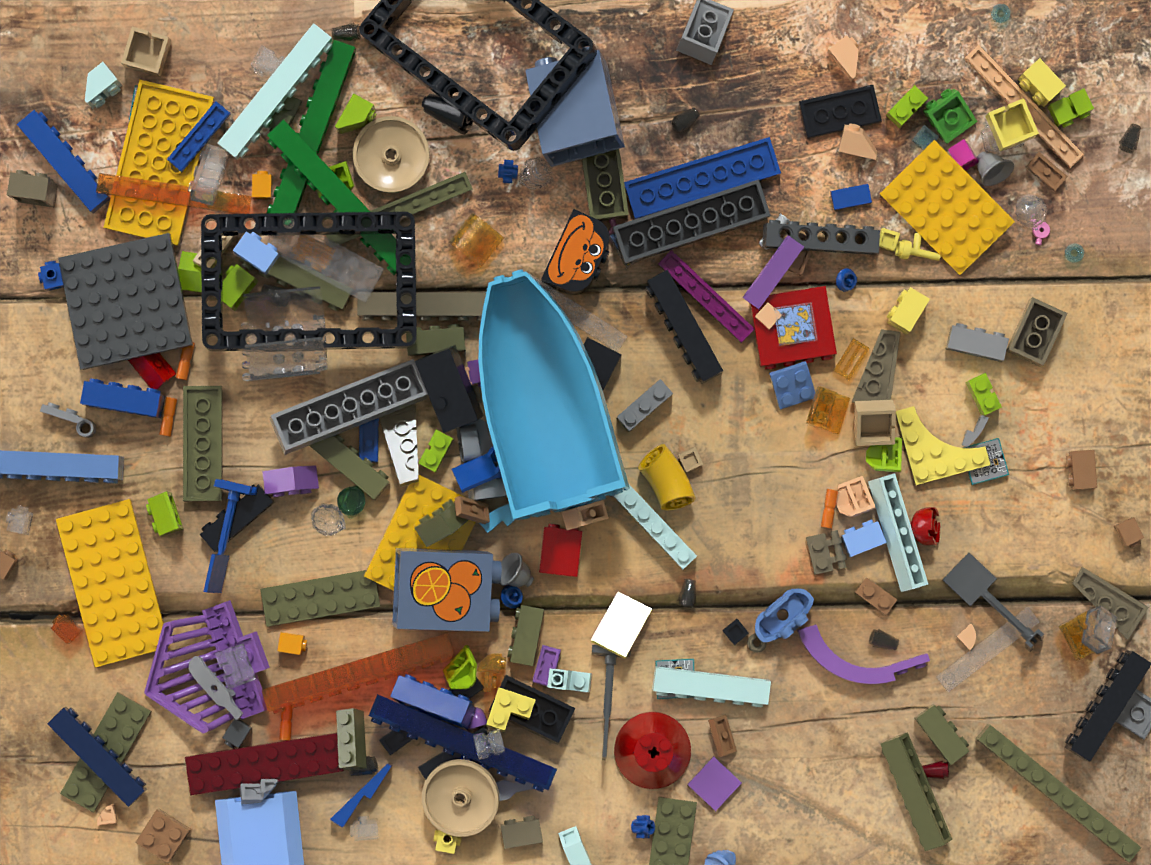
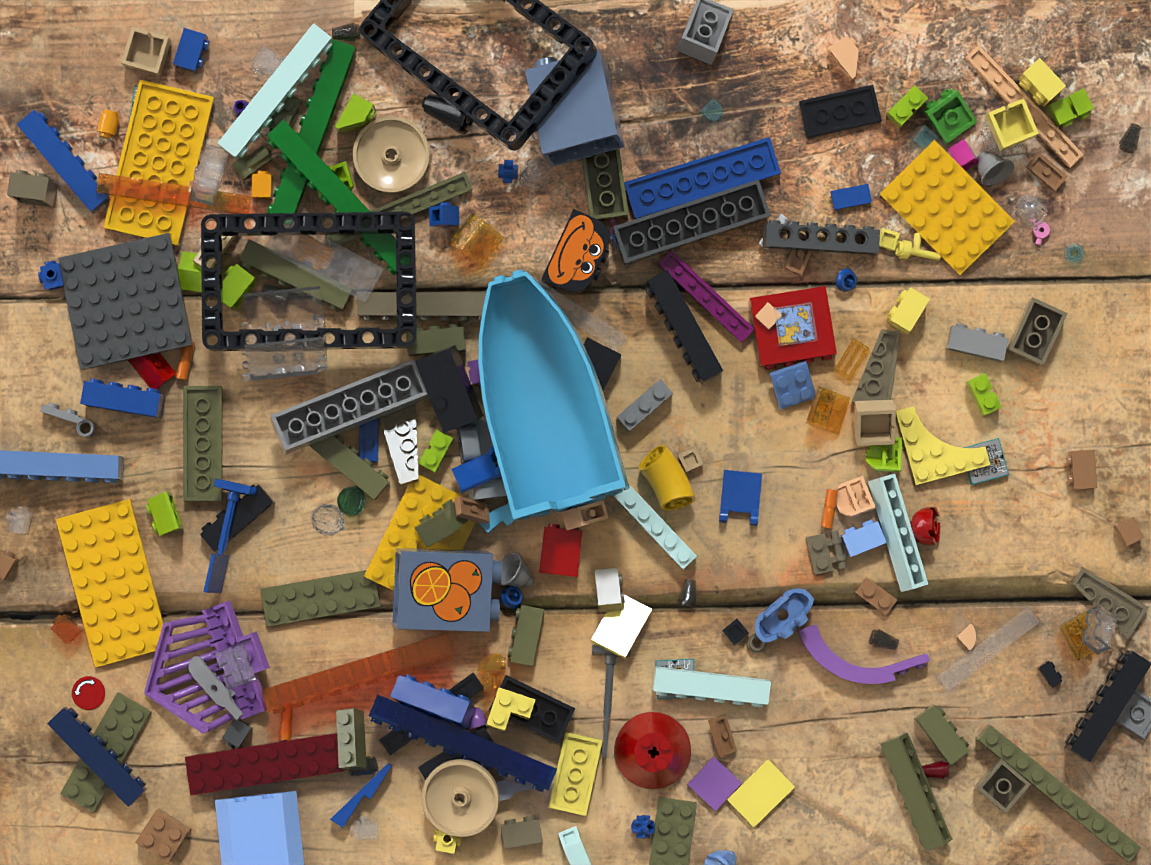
(88, 692): none -> red sticker
(100, 85): light aqua slope -> none
(107, 816): light nougat tile -> none
(108, 124): none -> light orange brick
(167, 420): orange piece -> none
(191, 50): none -> blue brick
(198, 136): blue tile -> none
(236, 111): none -> dark purple cone
(250, 164): none -> olive piece
(256, 252): light blue brick -> none
(256, 792): light grey slope -> none
(291, 480): medium lavender brick -> none
(292, 643): light orange brick -> none
(444, 215): none -> blue brick
(461, 670): lime slope -> none
(494, 739): clear wheel -> none
(547, 659): medium lavender plate -> none
(569, 680): light aqua slope -> none
(575, 773): none -> light yellow plate
(608, 590): none -> brick
(684, 120): clear smoke cone -> none
(712, 110): none -> clear light blue tile
(740, 494): none -> blue flag
(760, 793): none -> light yellow tile
(773, 272): medium lavender tile -> none
(856, 142): light nougat slope -> none
(971, 436): light grey slope -> none
(972, 580): dark grey piece -> none
(1000, 7): clear light blue plate -> none
(1002, 785): none -> dark tan brick
(1050, 674): none -> black piece

